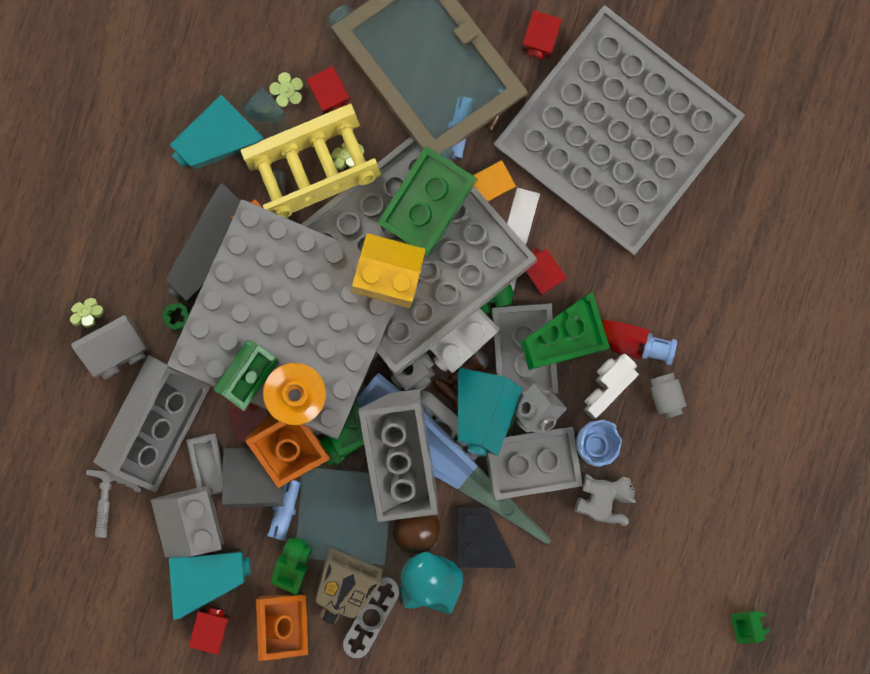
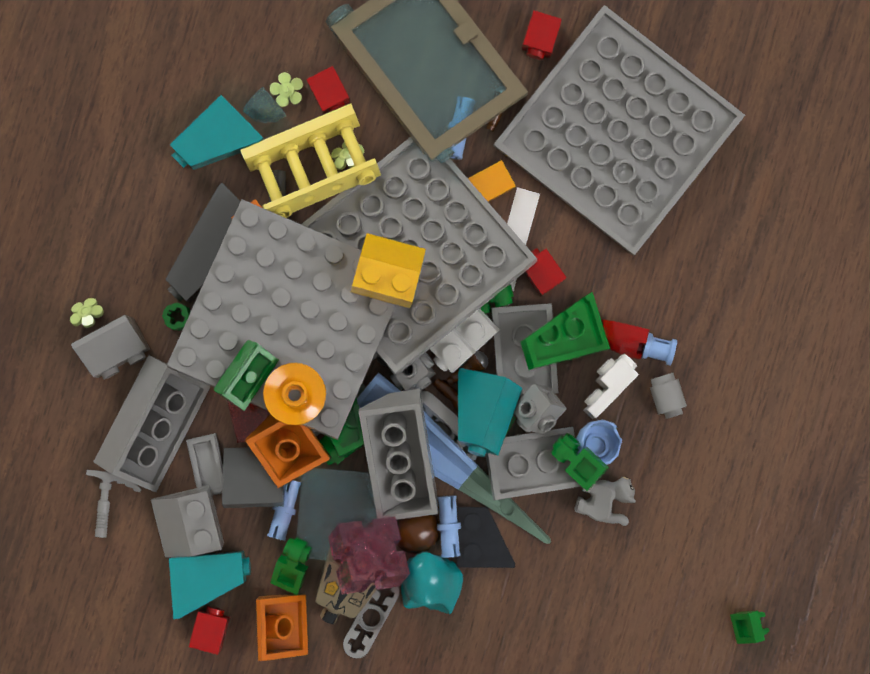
(368, 555): none -> clear pink brick
(427, 200): green plate -> none
(448, 526): none -> light blue pin
(584, 466): none -> green plate

